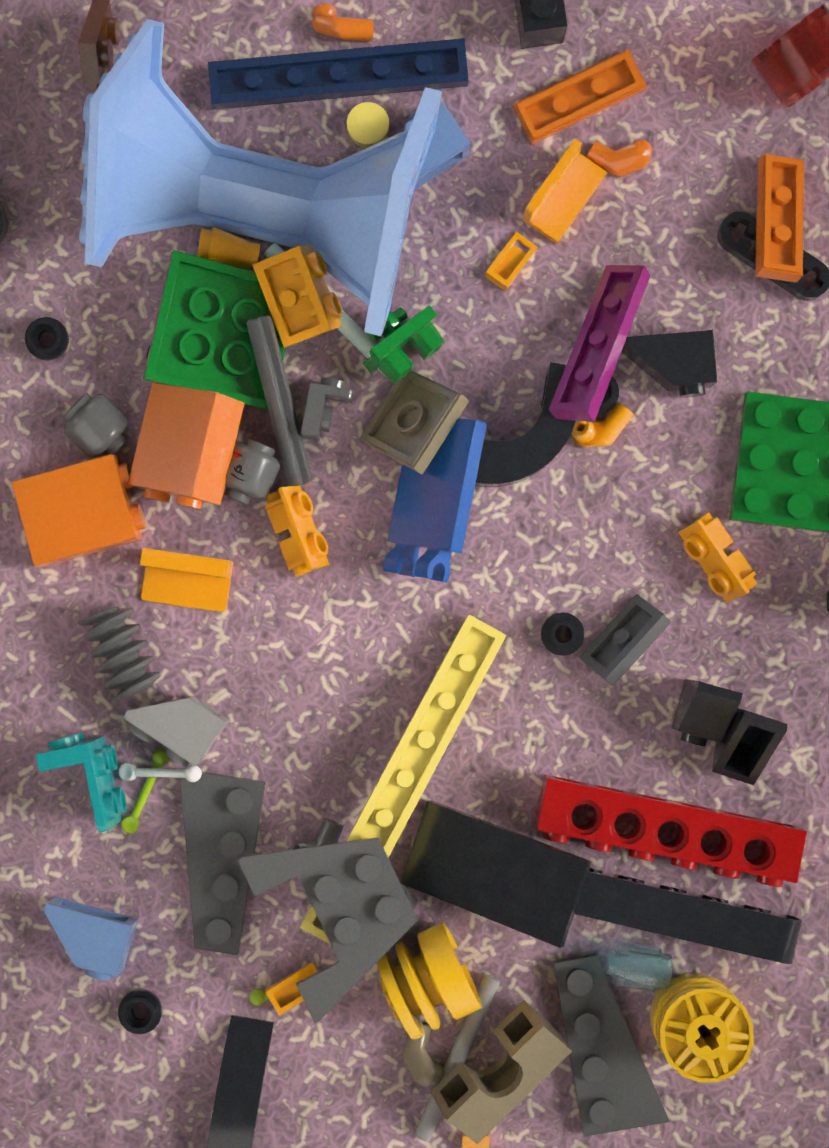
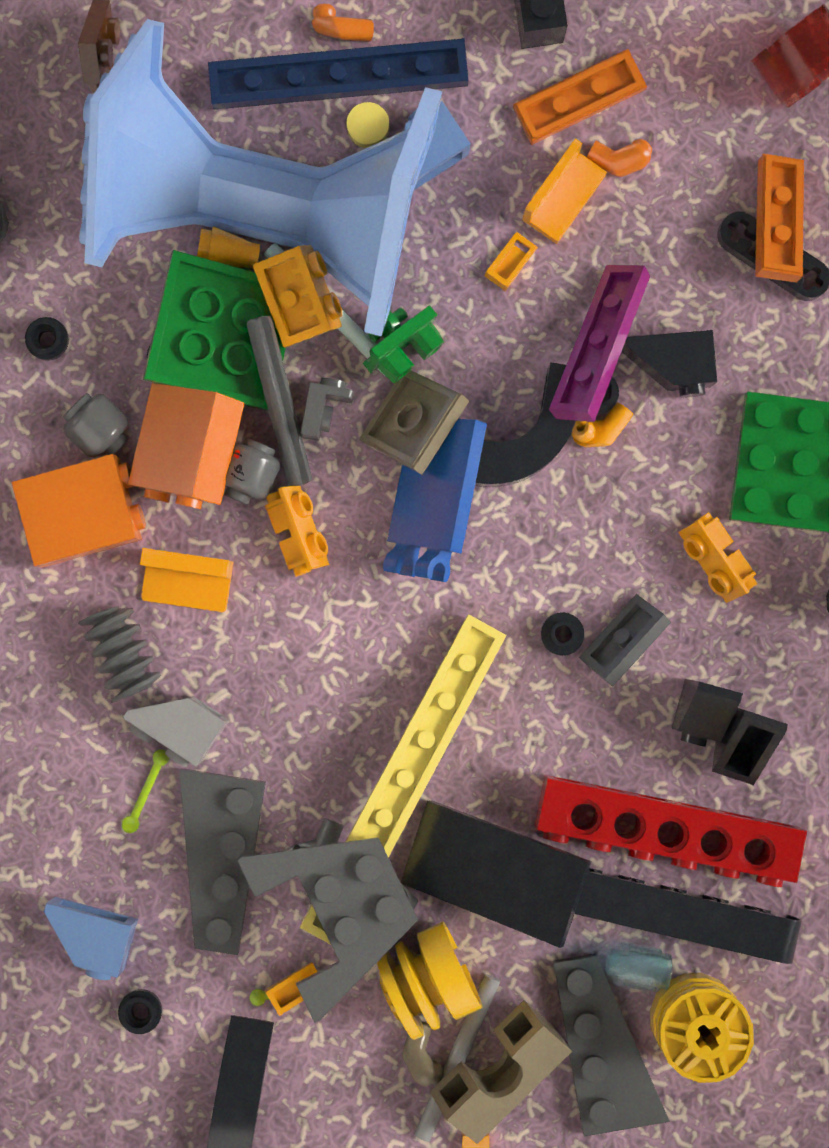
(98, 763): teal bracket -> none
(129, 772): white hinge -> none

